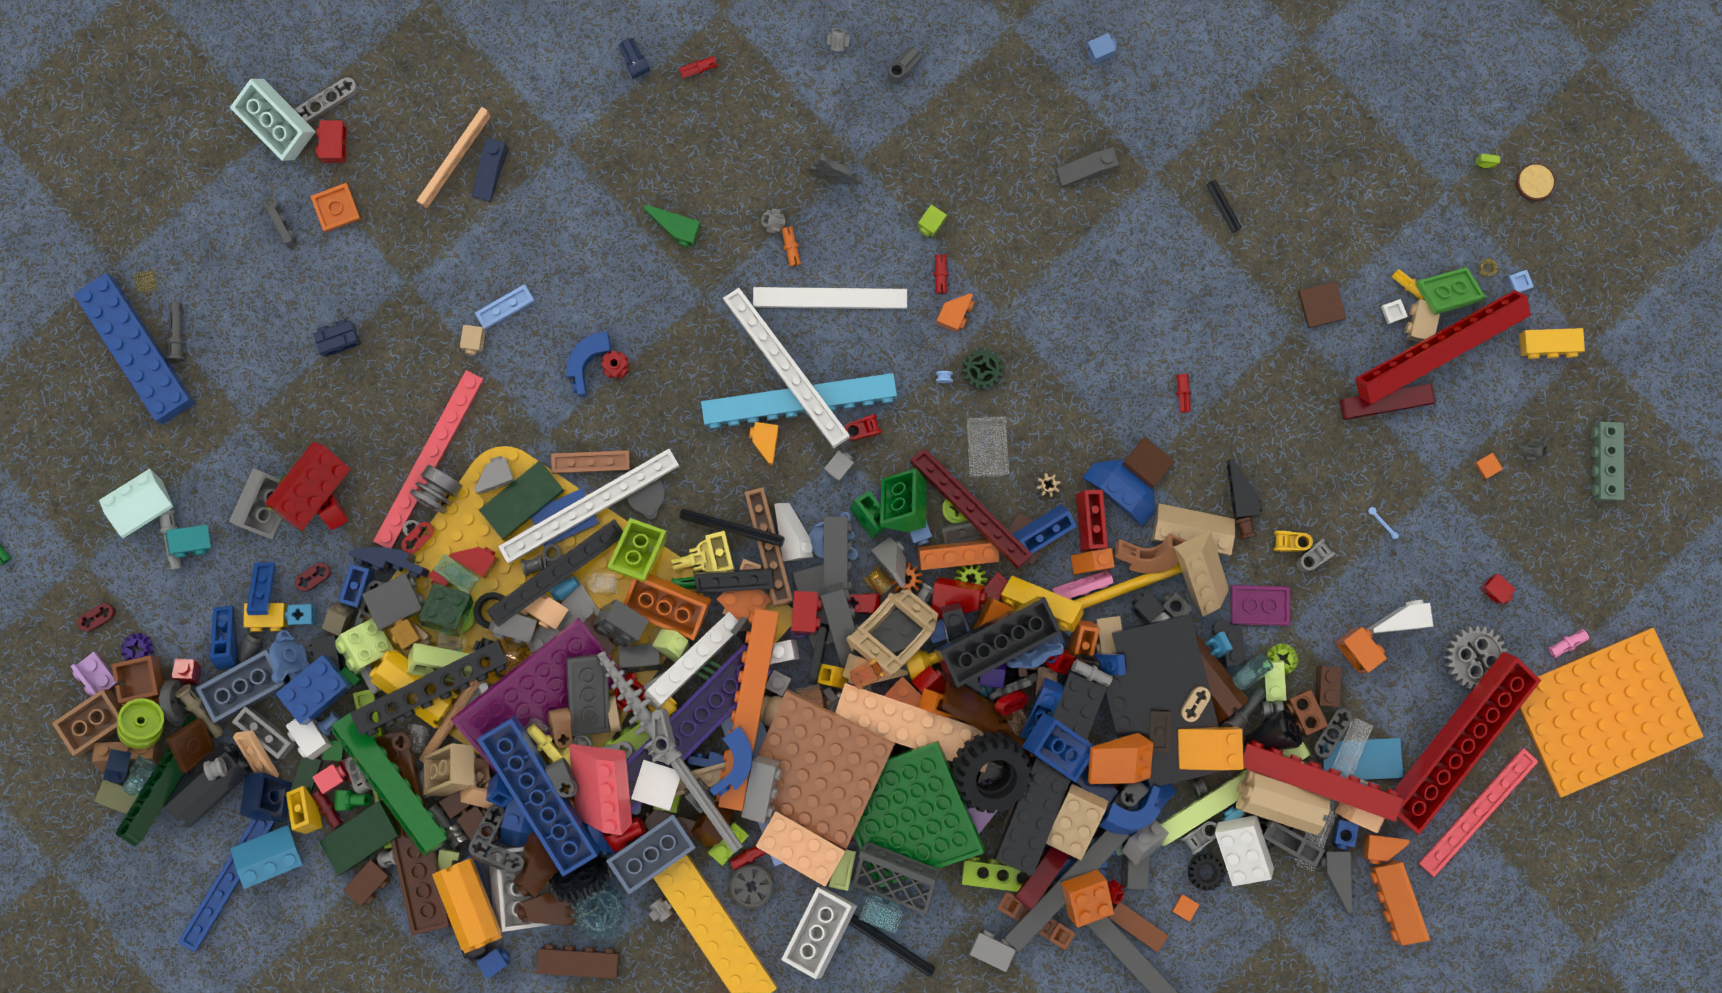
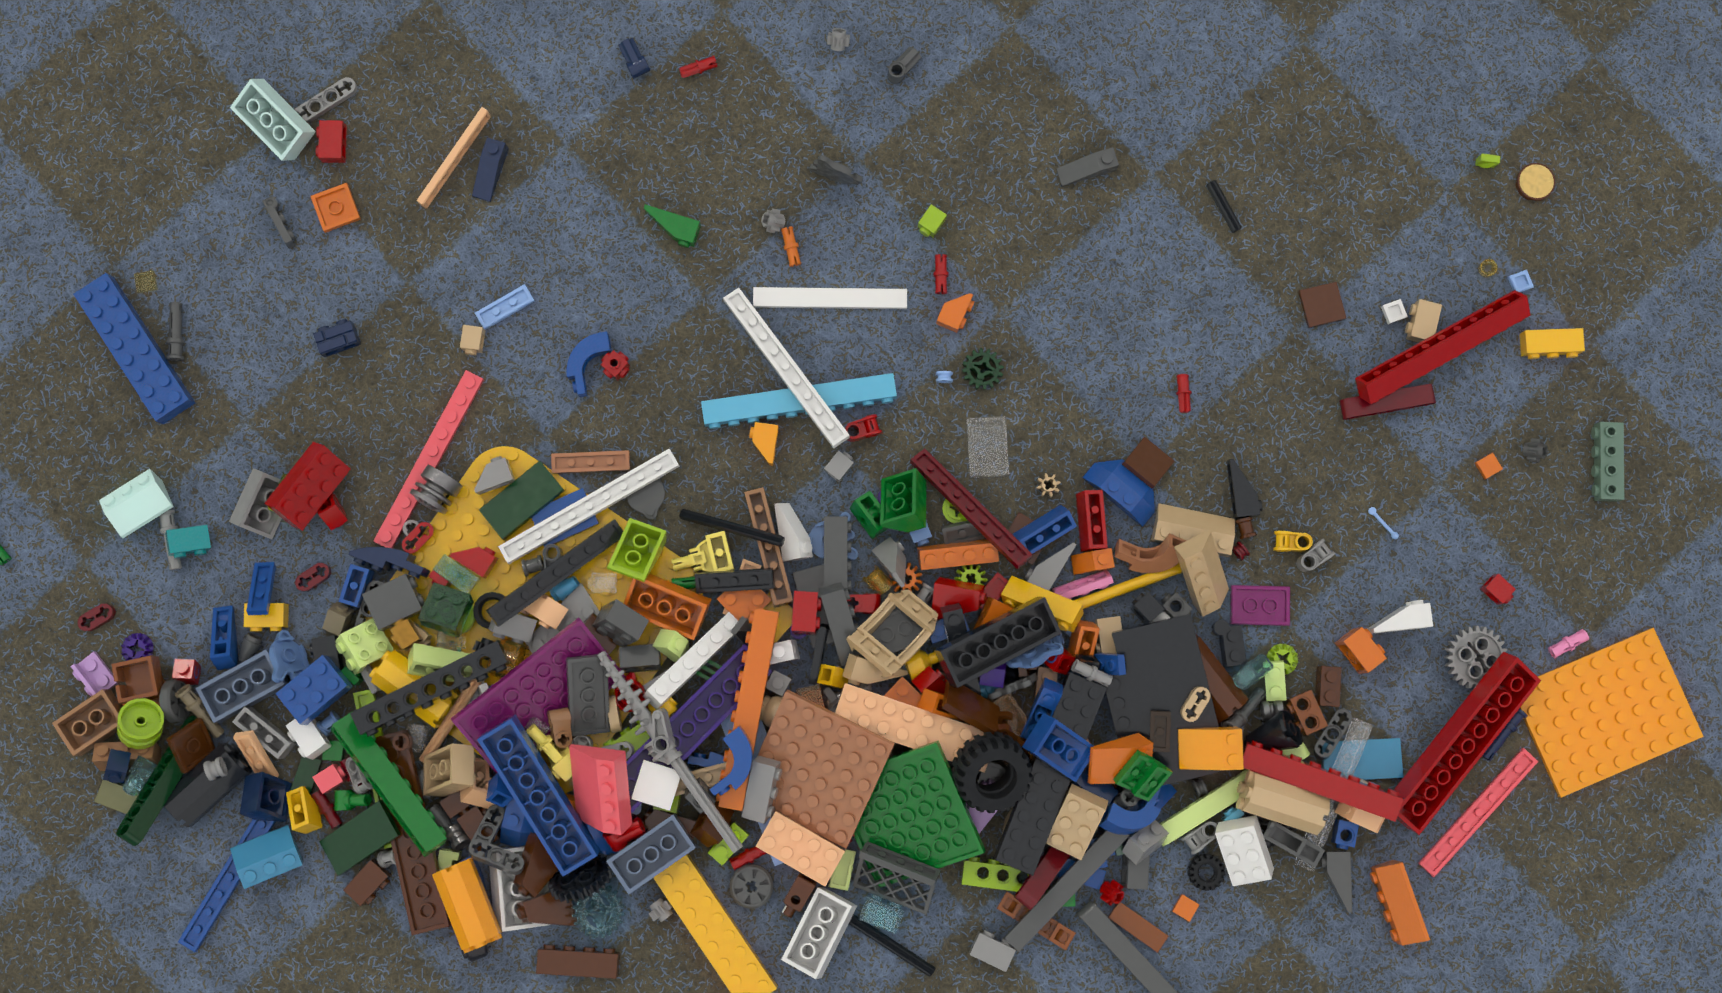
(308, 617): dark azure brick -> none
(494, 962): blue brick -> none
(560, 774): dark grey piece -> none
(802, 888): none -> reddish brown torso
(866, 673): clear orange brick -> none
(1011, 702): red beam -> none
(1047, 571): none -> light grey slope
(1087, 898): orange brick -> none
(1101, 48): medium blue brick -> none
(1143, 775): none -> green slope
(1219, 645): dark azure tile -> none
(1240, 551): none -> dark red bush
(1382, 848): orange slope -> none
(1407, 282): yellow axle -> none
(1450, 290): bright green tile -> none
(1501, 738): none -> dark blue pin

